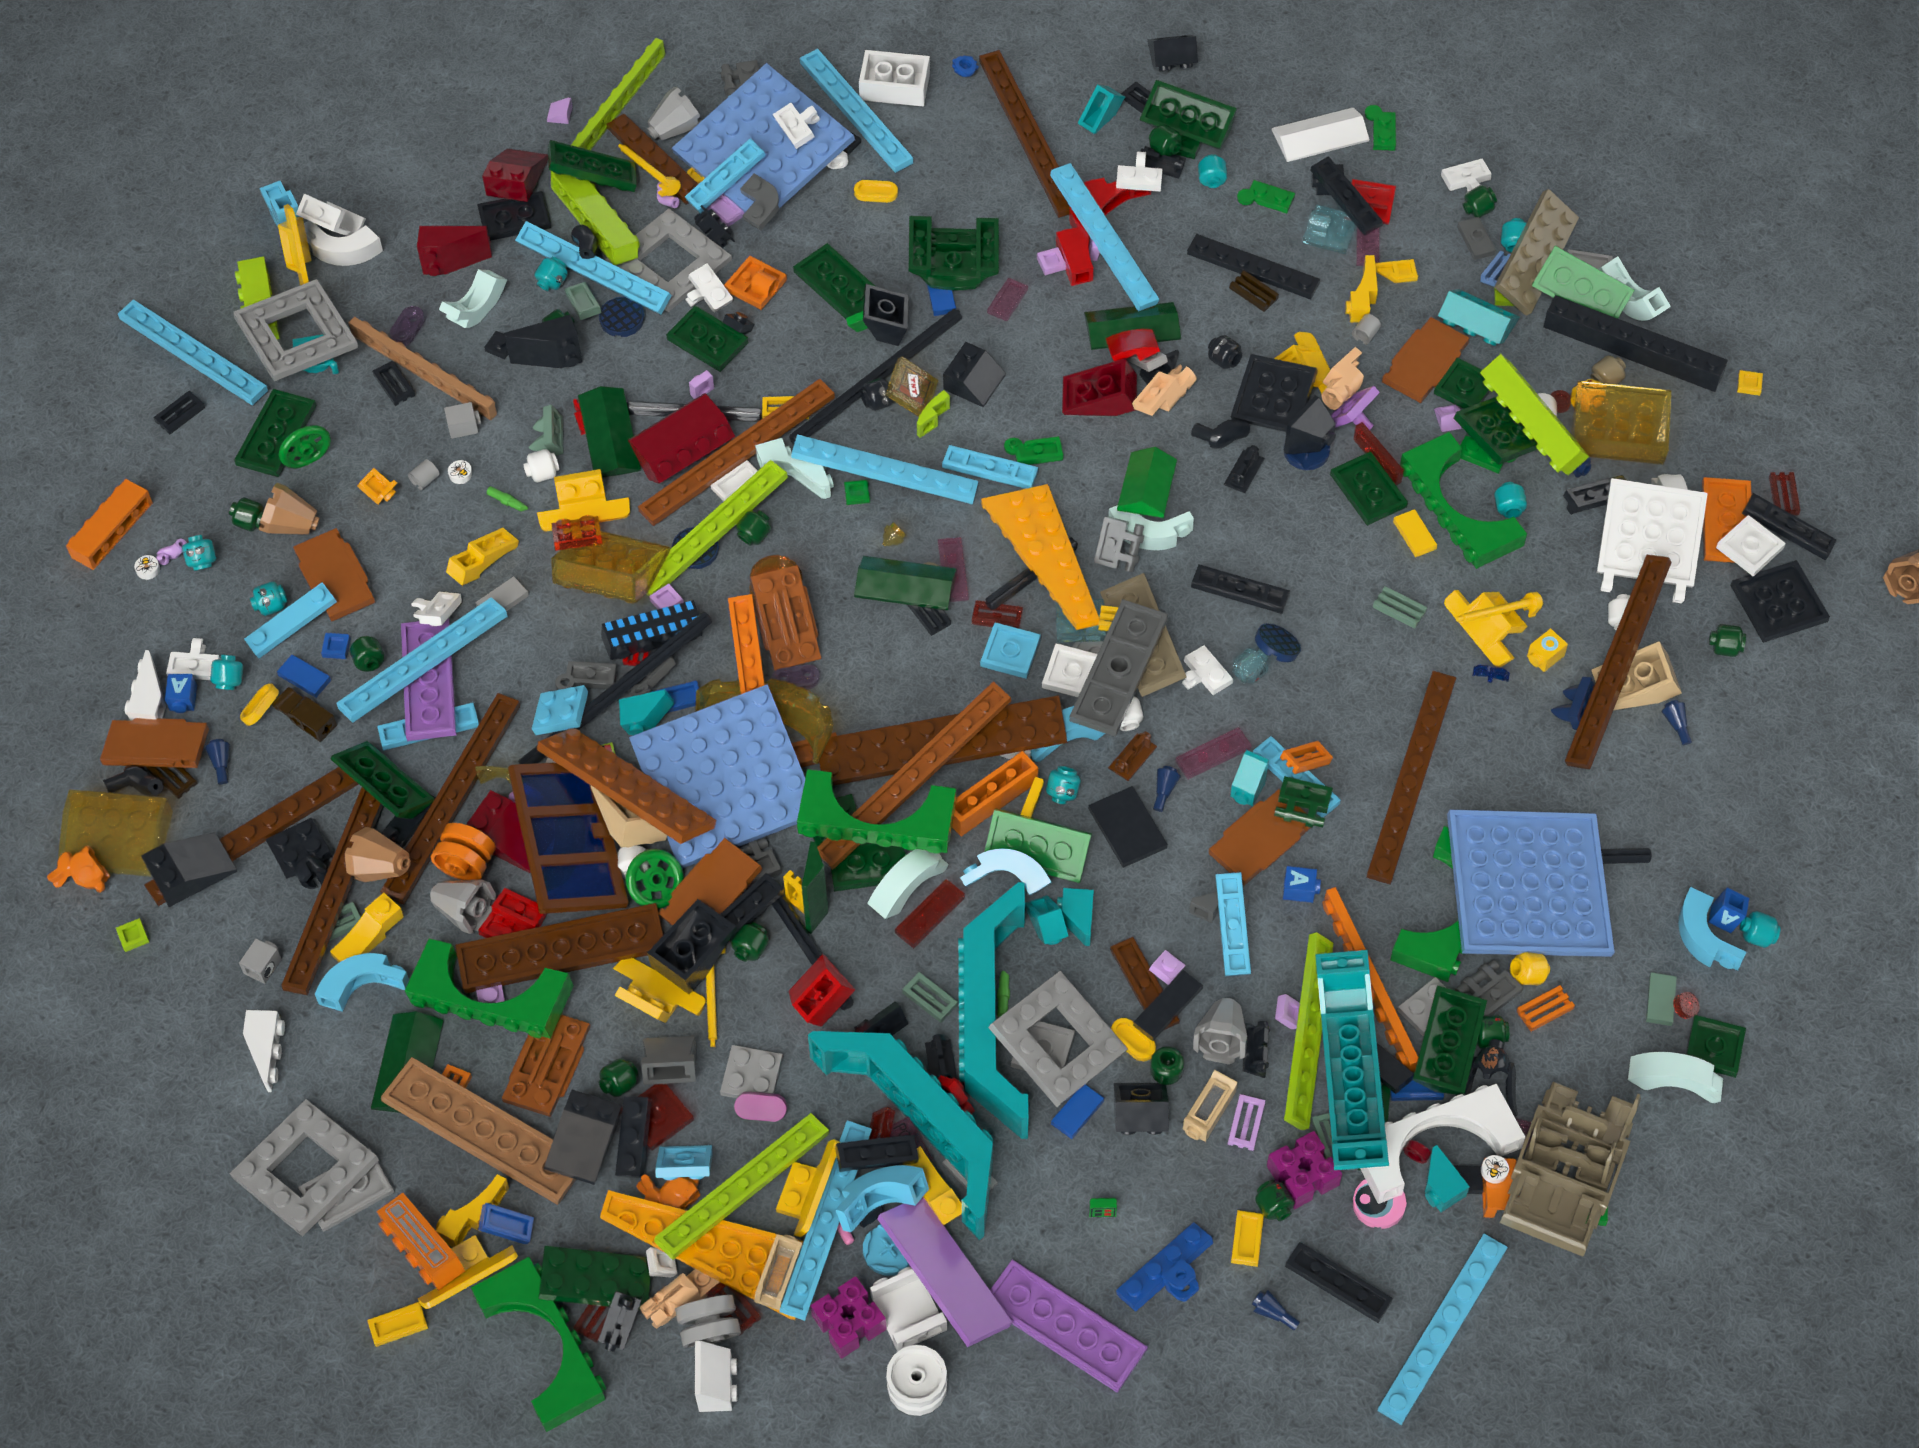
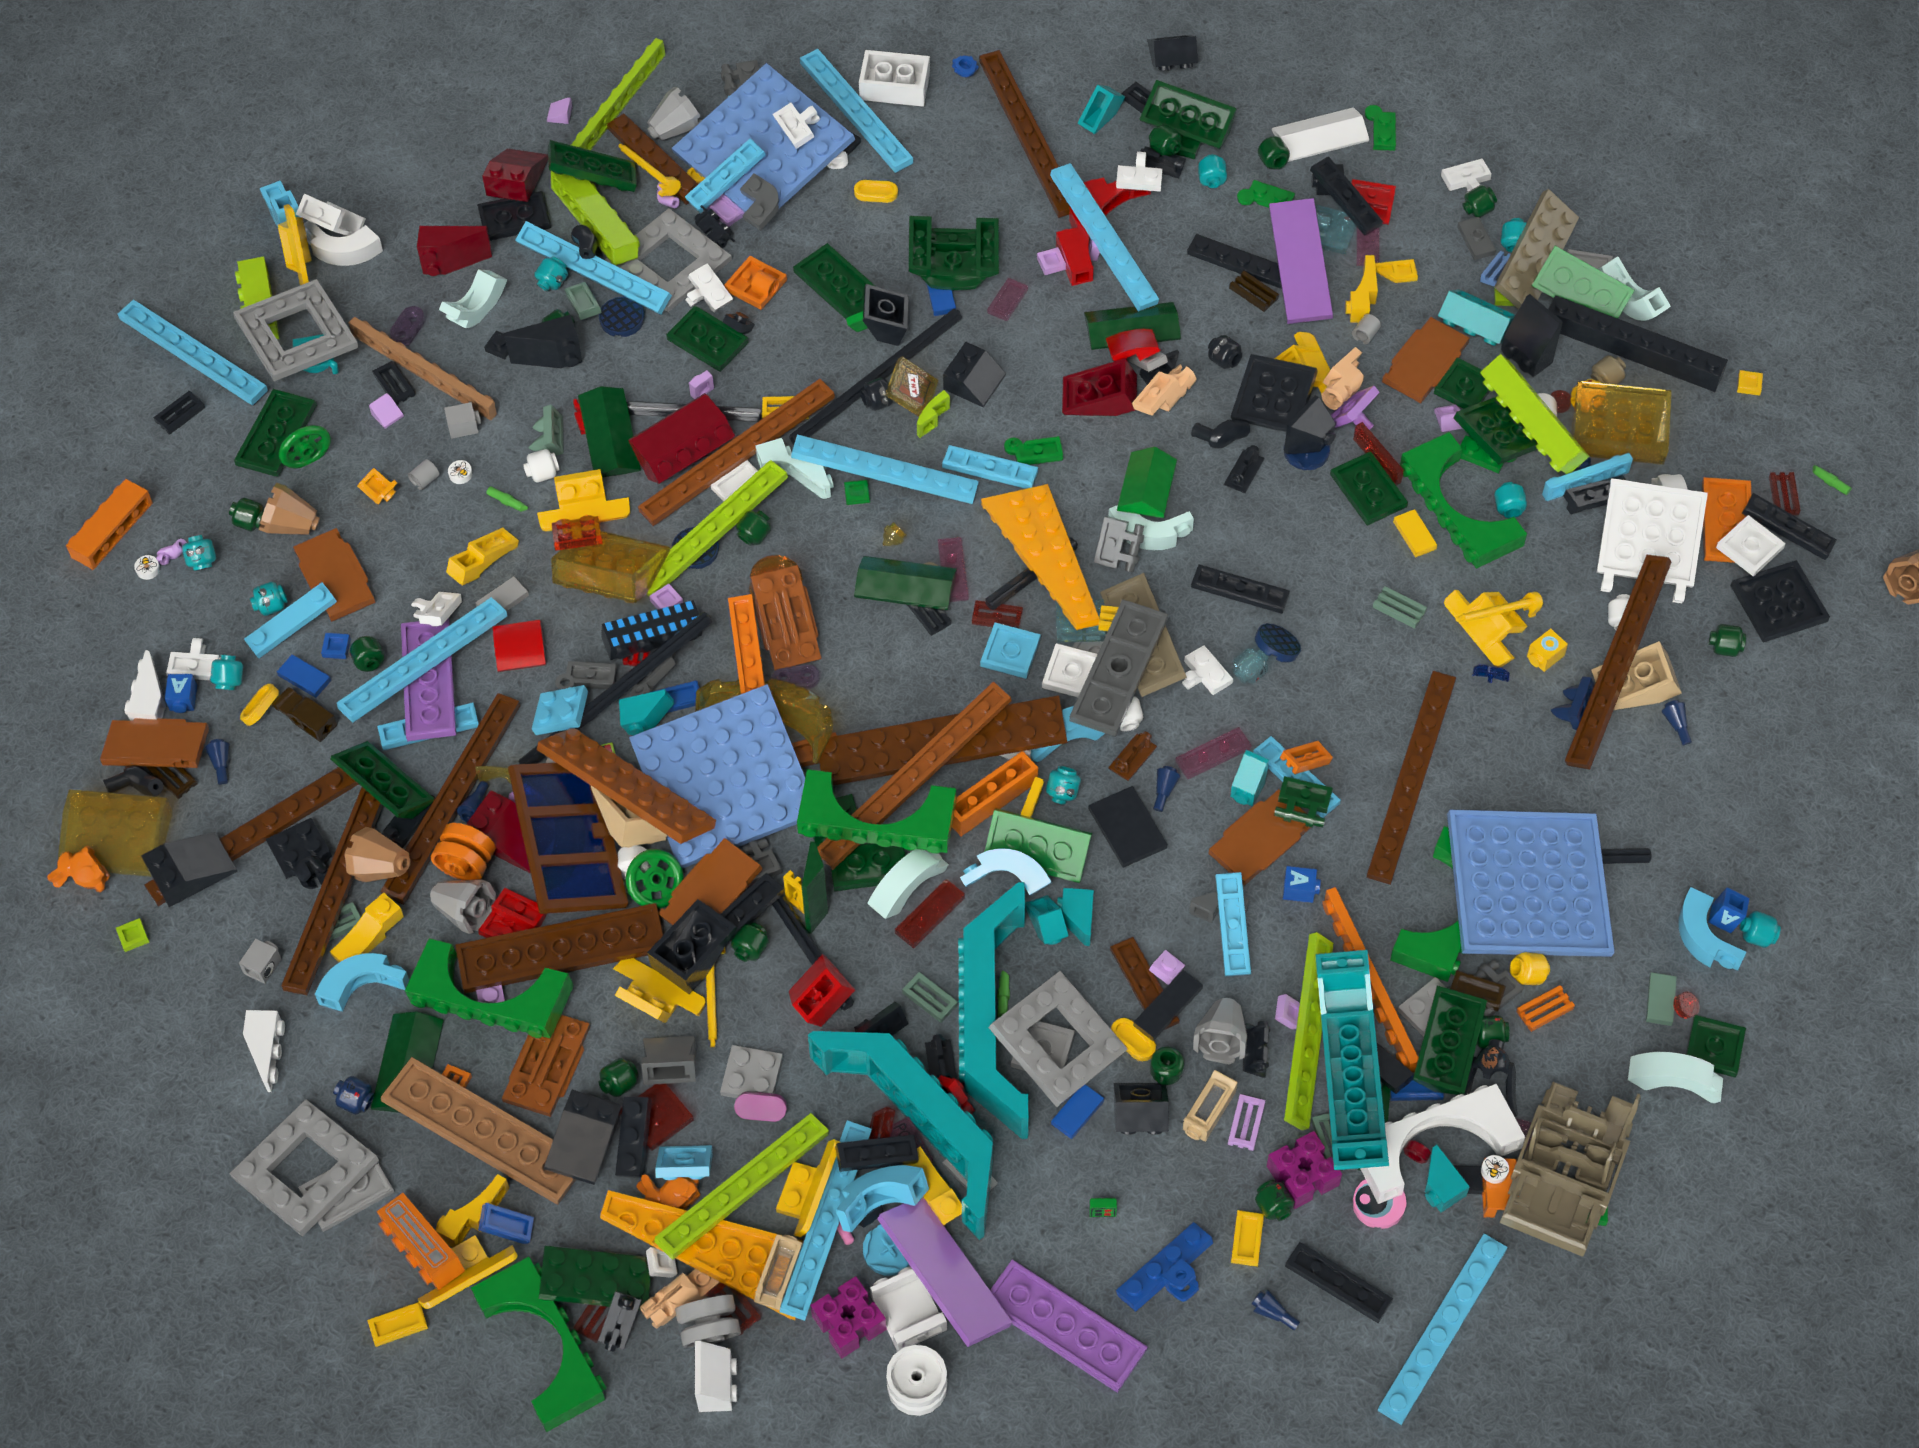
(353, 1095): none -> dark blue head
(385, 411): none -> lavender slope
(471, 804): none -> dark blue cone
(519, 645): none -> red slope
(1273, 152): none -> dark green head
(1300, 261): none -> medium lavender tile
(1480, 988): none -> dark brown tile
(1532, 337): none -> black slope
(1616, 466): none -> medium azure plate
(1831, 480): none -> bright green piece

